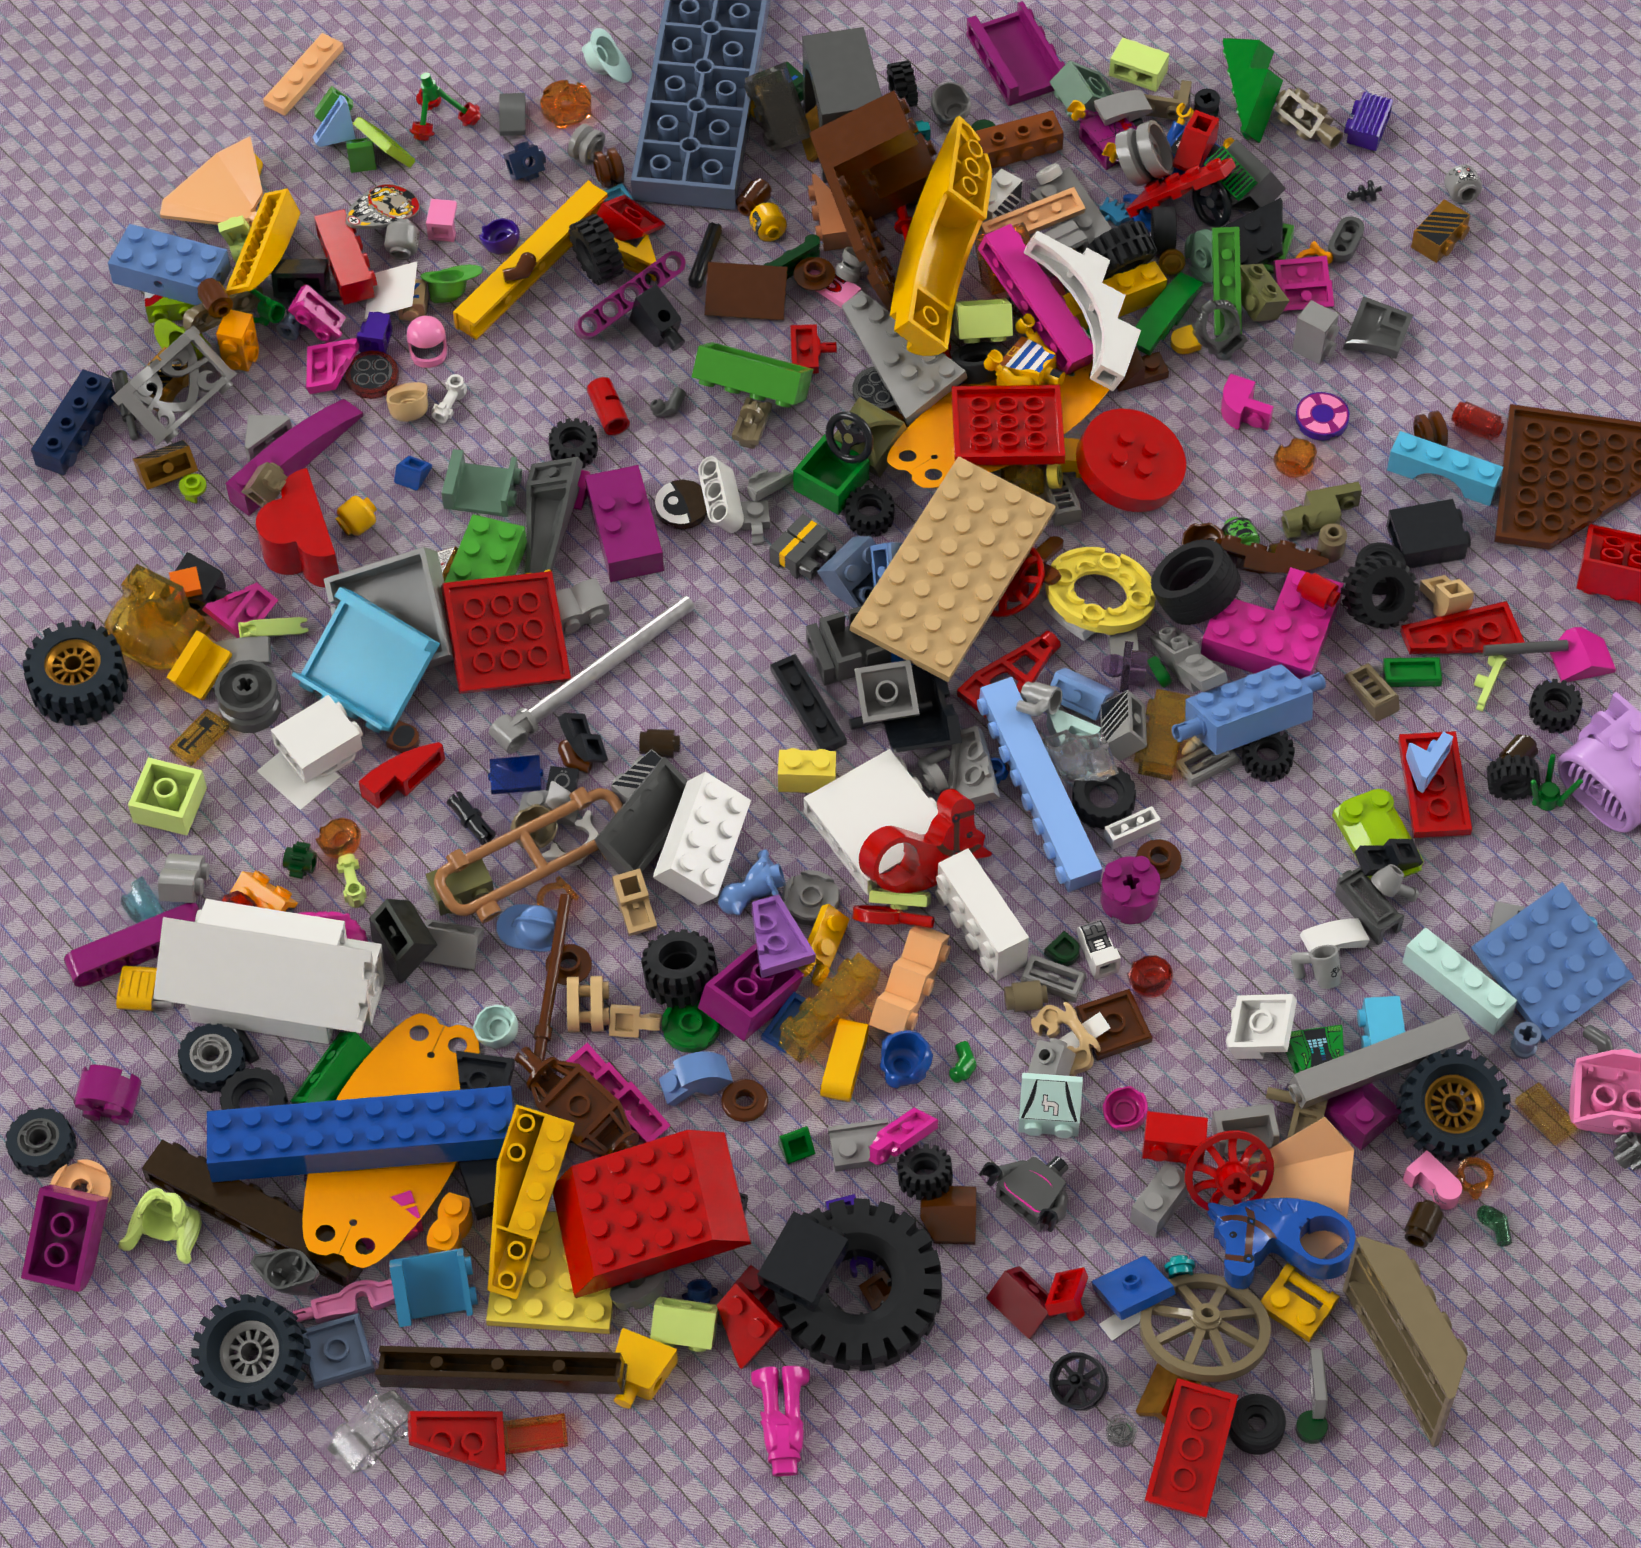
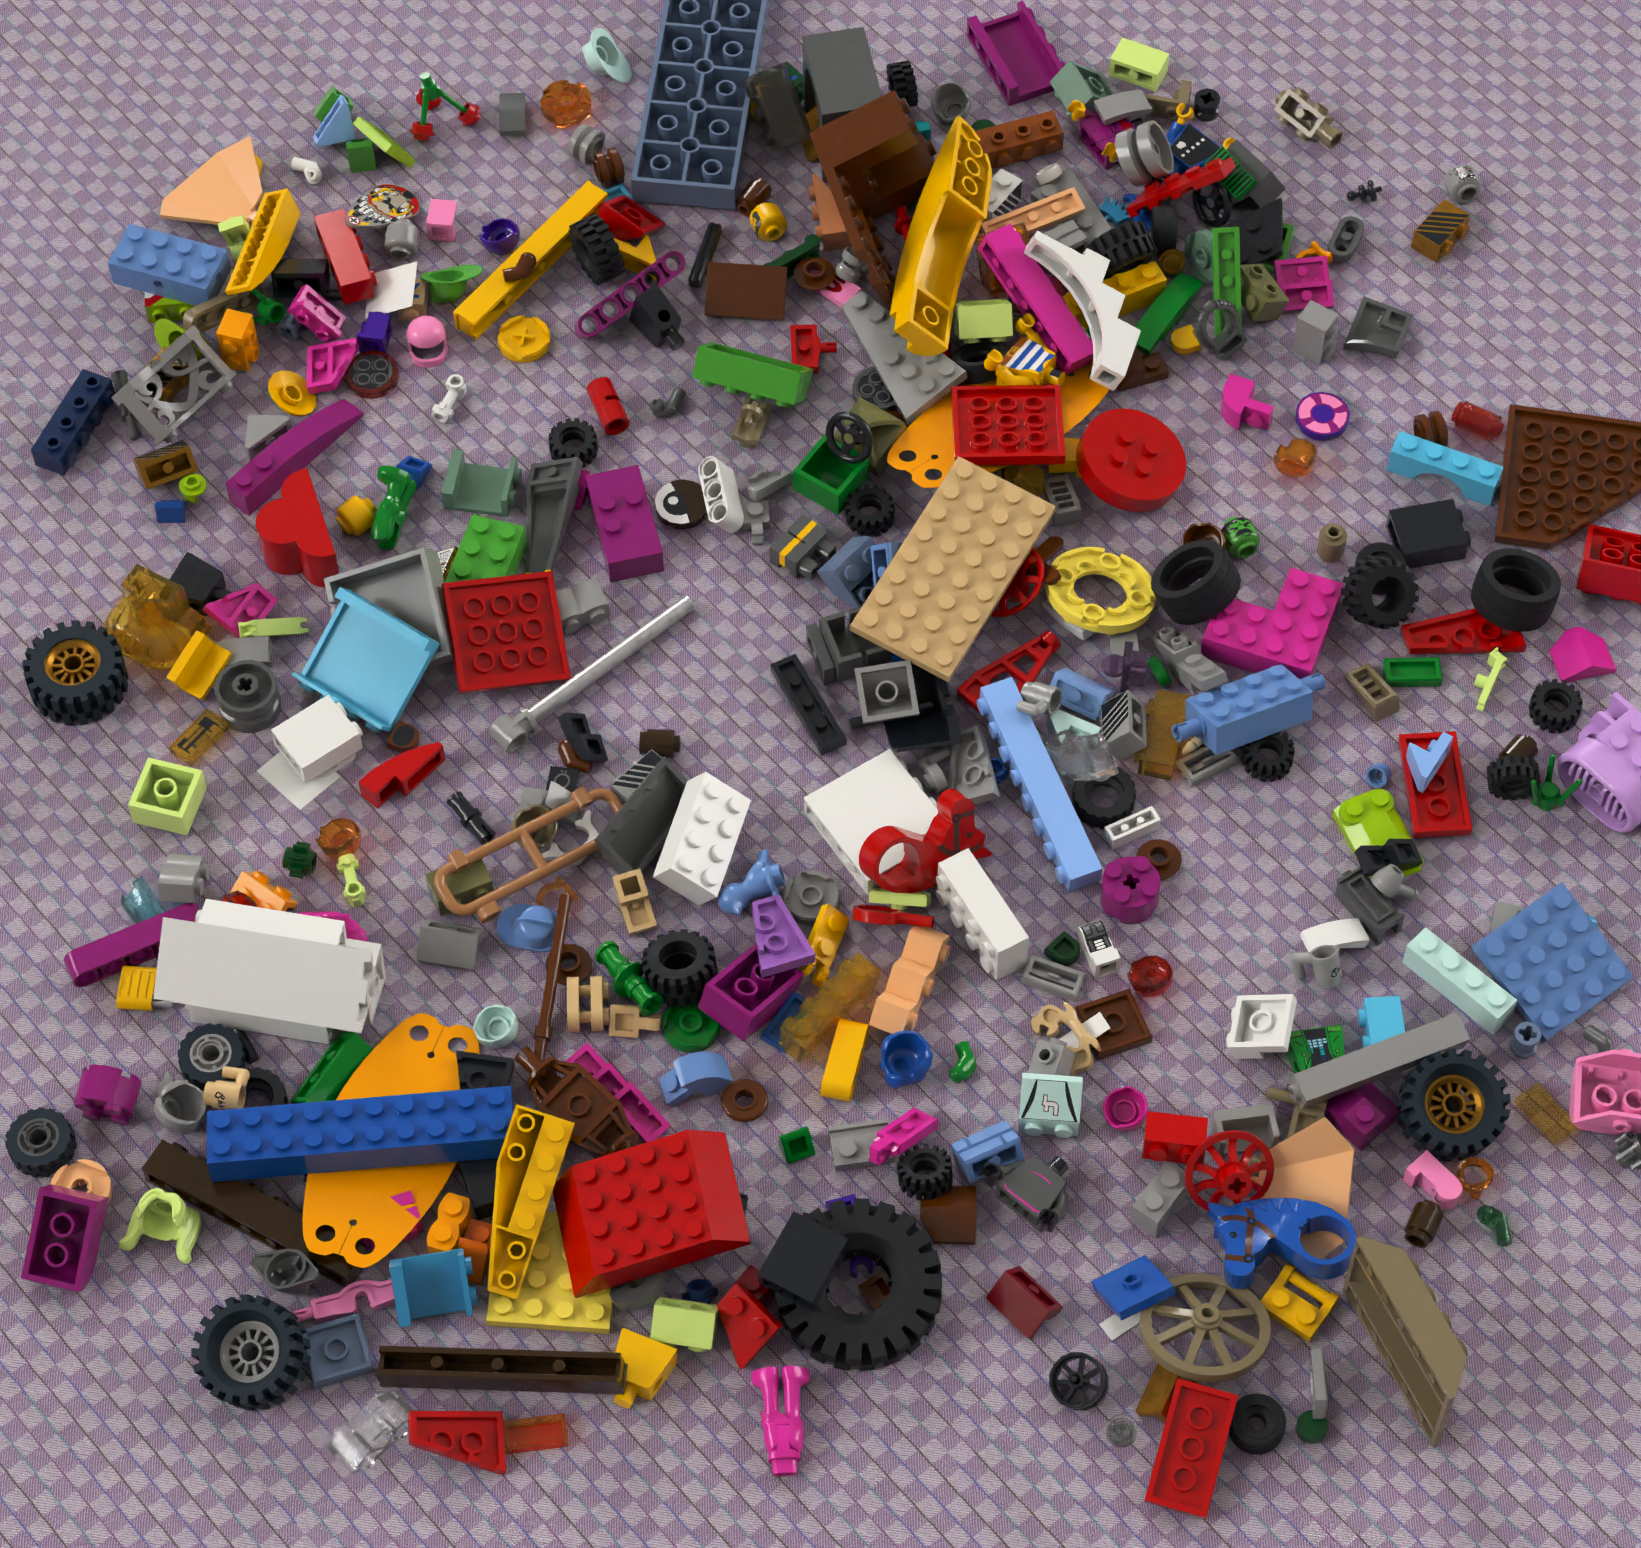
(171, 511): none -> blue slope
(179, 1105): none -> light grey hair
(188, 579): orange tile -> none
(214, 298): reddish brown brick -> none
(227, 1094): none -> tan piece
(265, 483): dark tan brick -> none
(290, 393): none -> yellow dish
(303, 74): light nougat plate -> none
(310, 168): none -> white arm
(393, 509): none -> green piece
(402, 936): pearl dark grey slope -> none
(408, 401): tan cap -> none
(477, 1245): none -> orange slope
(515, 774): clear blue piece -> none
(516, 160): dark blue brick -> none
(524, 339): none -> yellow tile
(628, 978): none -> green piece
(805, 770): light yellow brick -> none
(994, 1144): none -> medium blue brick
(1025, 996): dark tan brick -> none
(1054, 476): light yellow tile -> none
(1067, 1294): red tile -> none
(1179, 1266): teal plate -> none
(1196, 141): red slope -> none
(1252, 83): green slope -> none
(1275, 560): reddish brown slope -> none
(1318, 590): red brick -> none
(1320, 508): olive plate -> none
(1369, 121): dark purple brick -> none
(1373, 773): none -> medium blue hinge
(1447, 595): tan brick -> none
(1520, 570): none -> black tyre
(1525, 648): dark grey bar -> none

